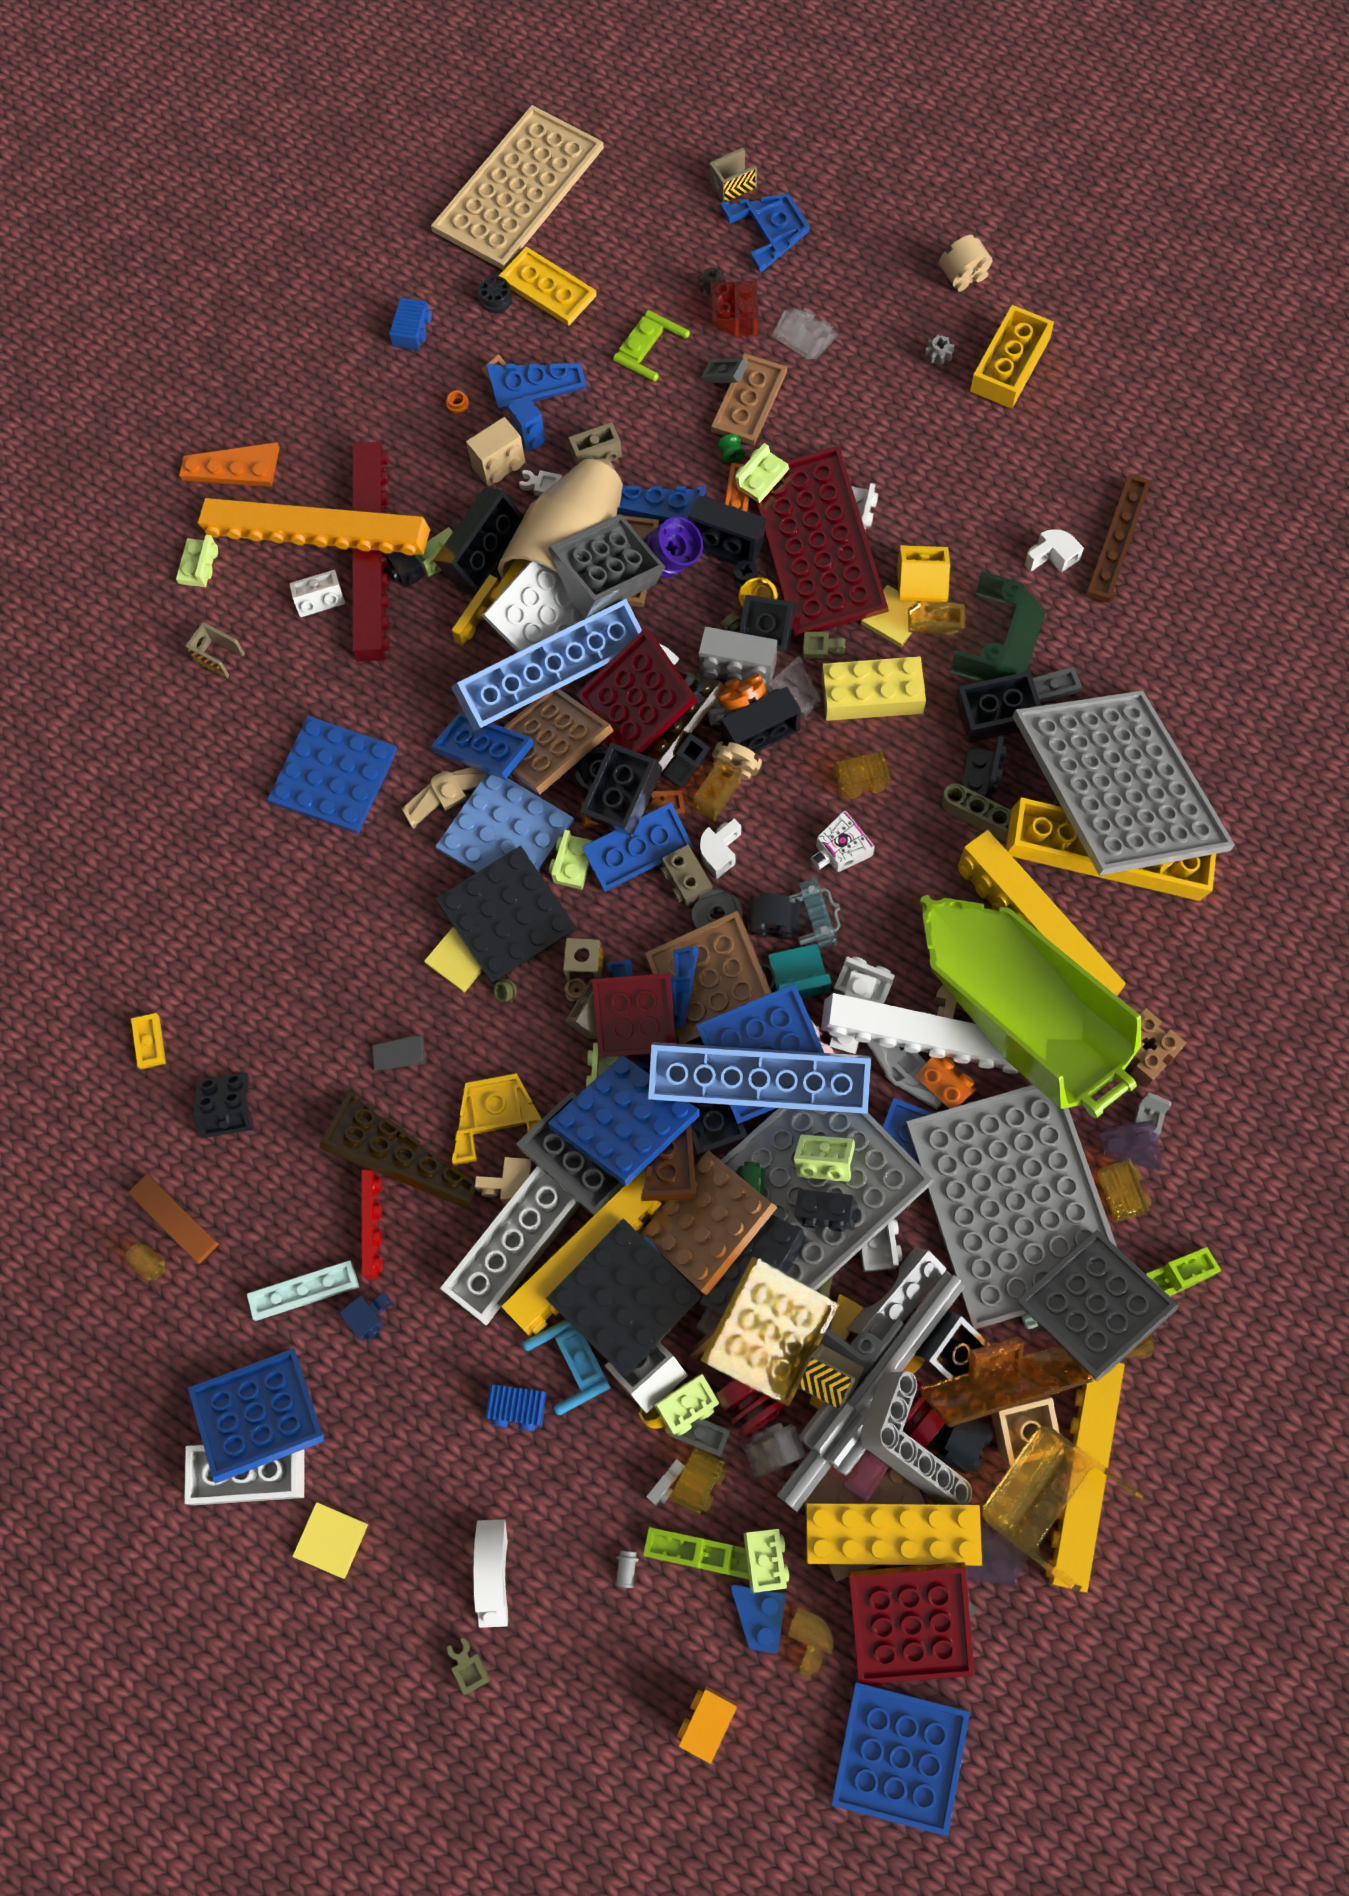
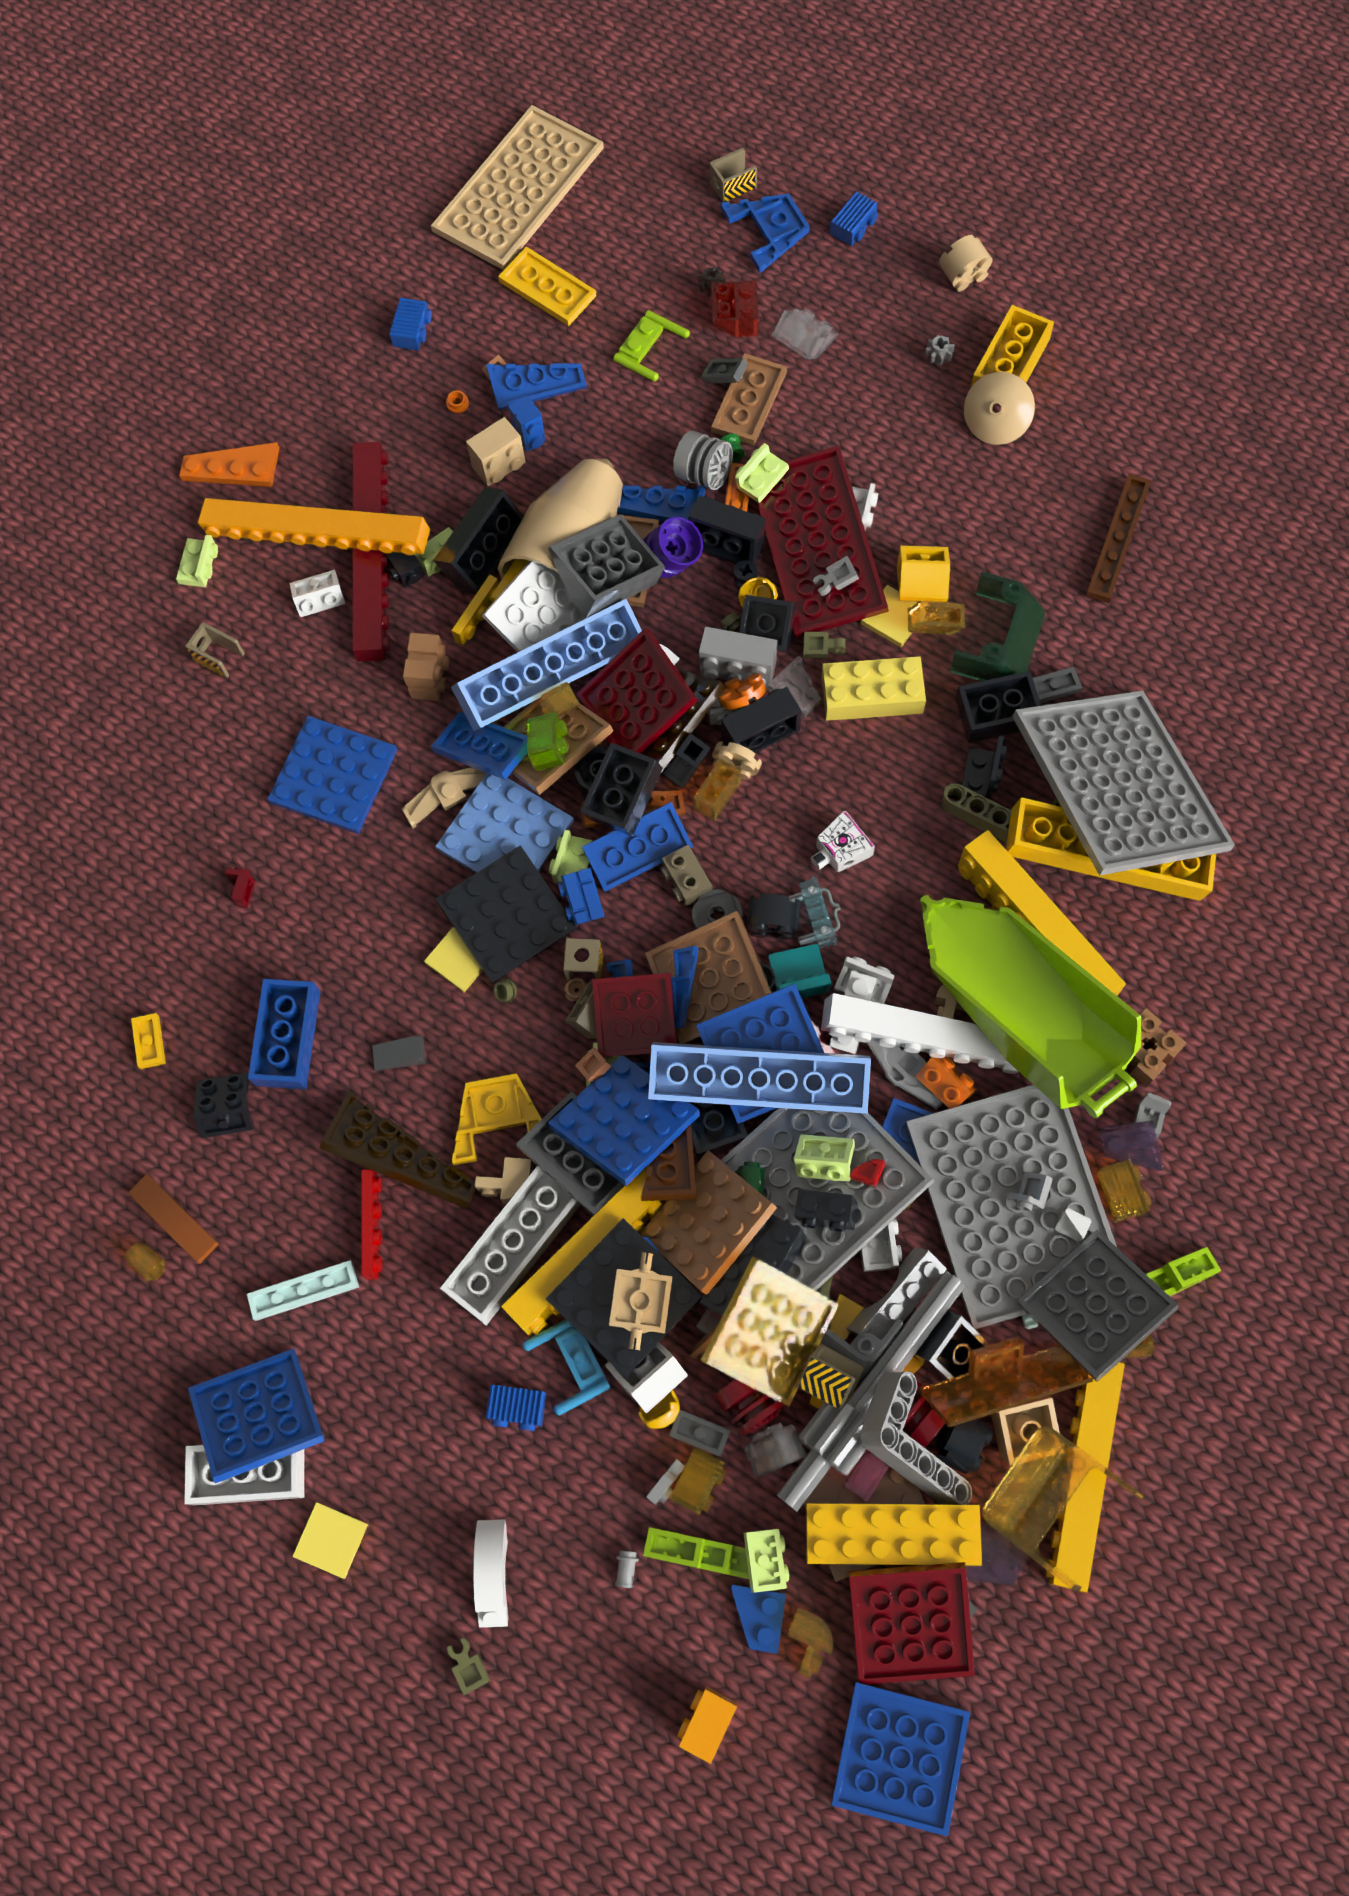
(243, 888): none -> dark red bracket
(284, 1034): none -> blue brick
(364, 1317): dark blue brick -> none
(425, 666): none -> medium nougat brick
(495, 296): black wheel -> none
(538, 483): white plate -> none
(546, 741): none -> clear neon green brick
(559, 700): none -> clear yellow brick
(581, 896): none -> blue brick
(593, 1065): none -> nougat plate
(596, 444): dark tan brick -> none
(640, 1301): none -> tan plate
(686, 1405): yellowish green bracket -> none
(703, 460): none -> light grey wheel
(714, 849): white brick -> none
(839, 575): none -> light grey plate
(854, 218): none -> blue brick
(862, 775): clear yellow brick -> none
(868, 1172): none -> red tile
(1015, 413): none -> tan dish
(1032, 1192): none -> light grey bracket
(1057, 547): white brick -> none
(1073, 1224): none -> white slope

